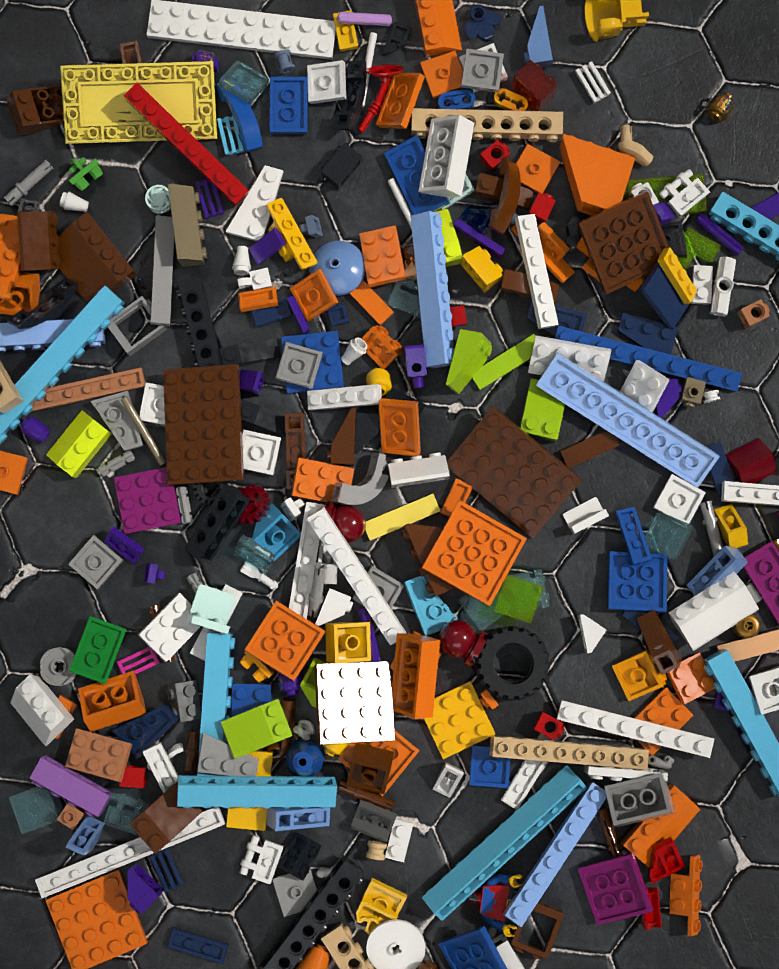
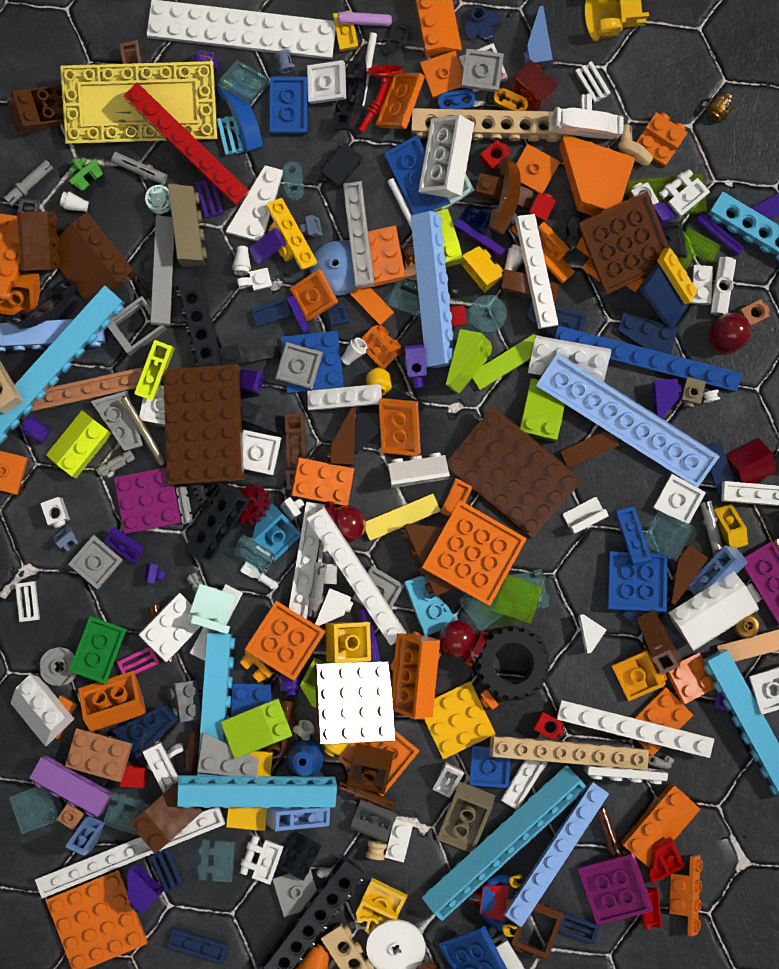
(27, 600): none -> white tile
(49, 506): none -> white brick
(64, 536): none -> sand blue tile
(152, 374): none -> neon yellow slope
(158, 176): none -> light grey pin
(223, 860): none -> clear light blue plate
(258, 299): orange tile -> none
(293, 179): none -> clear light blue plate
(358, 234): none -> light grey tile
(365, 490): light grey arch -> none
(466, 817): none -> dark tan slope
(489, 303): none -> clear light blue plate
(514, 258): none -> white cone
(585, 121): none -> white piece
(594, 933): none -> dark blue tile
(639, 800): light grey slope -> none
(644, 385): white plate -> none
(662, 138): none -> orange plate
(685, 570): none -> reddish brown slope
(730, 333): none -> dark red tile

